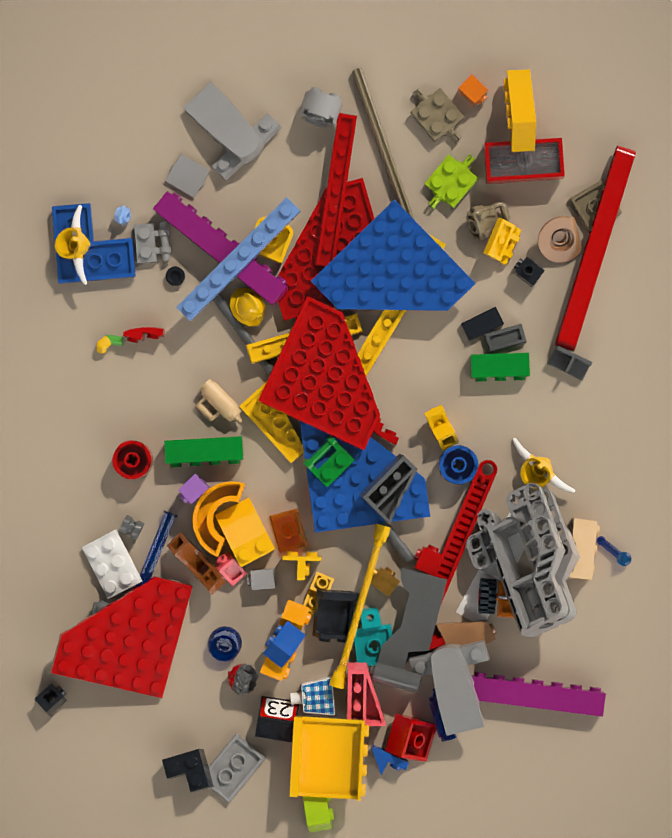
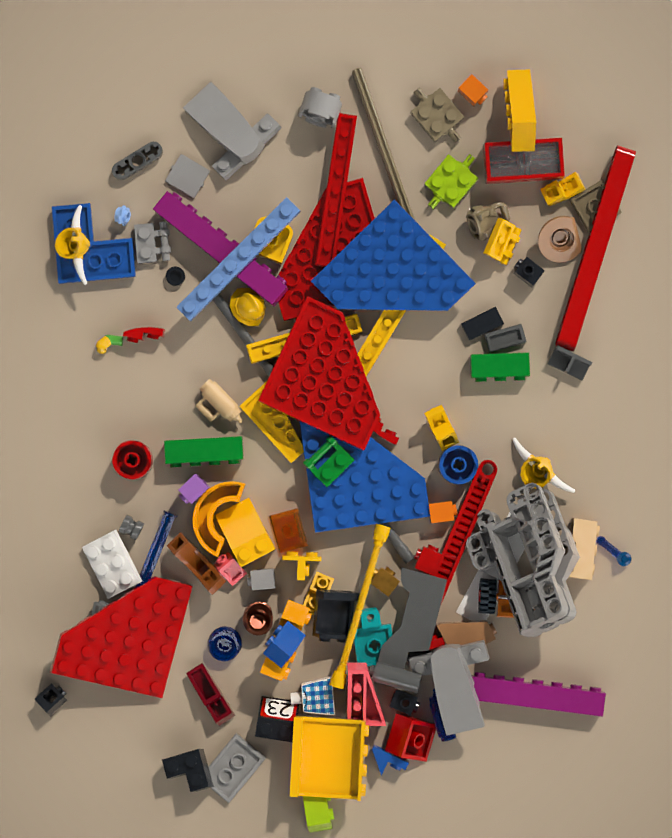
(146, 148): none -> dark grey beam
(210, 694): none -> dark red slope
(242, 678): dark grey piece -> none
(258, 618): none -> copper hair
(389, 487): dark grey wedge -> none
(400, 695): none -> black brick
(442, 511): none -> orange brick
(562, 190): none -> yellow slope

